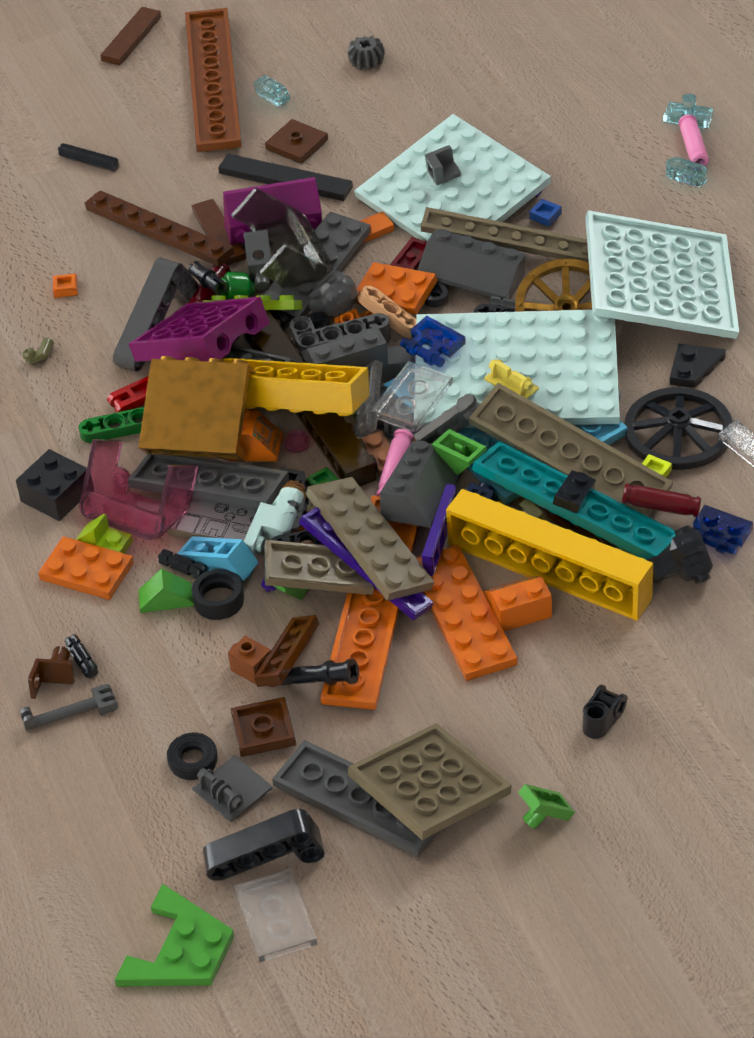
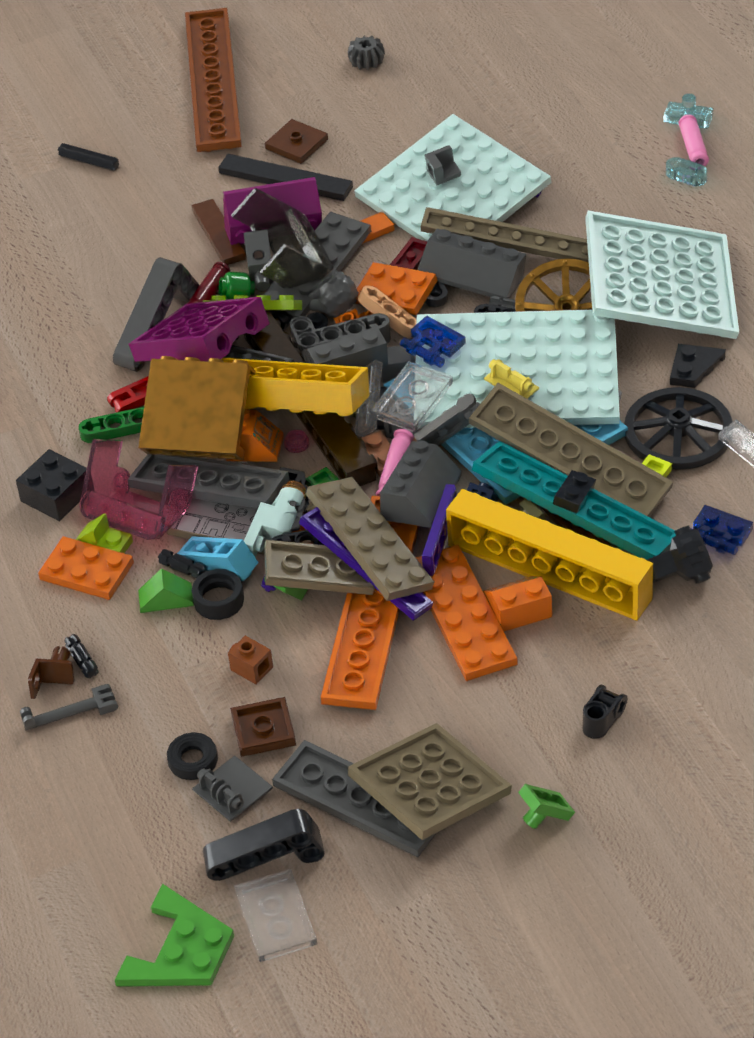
(33, 357): olive arm -> none
(65, 285): orange tile -> none
(130, 36): reddish brown tile -> none
(159, 228): reddish brown plate -> none
(207, 278): black pin -> none
(271, 91): clear light blue beam -> none
(286, 651): reddish brown plate -> none
(329, 673): black pin -> none
(458, 450): bright green slope -> none
(545, 212): blue plate -> none
(661, 500): dark red axle -> none

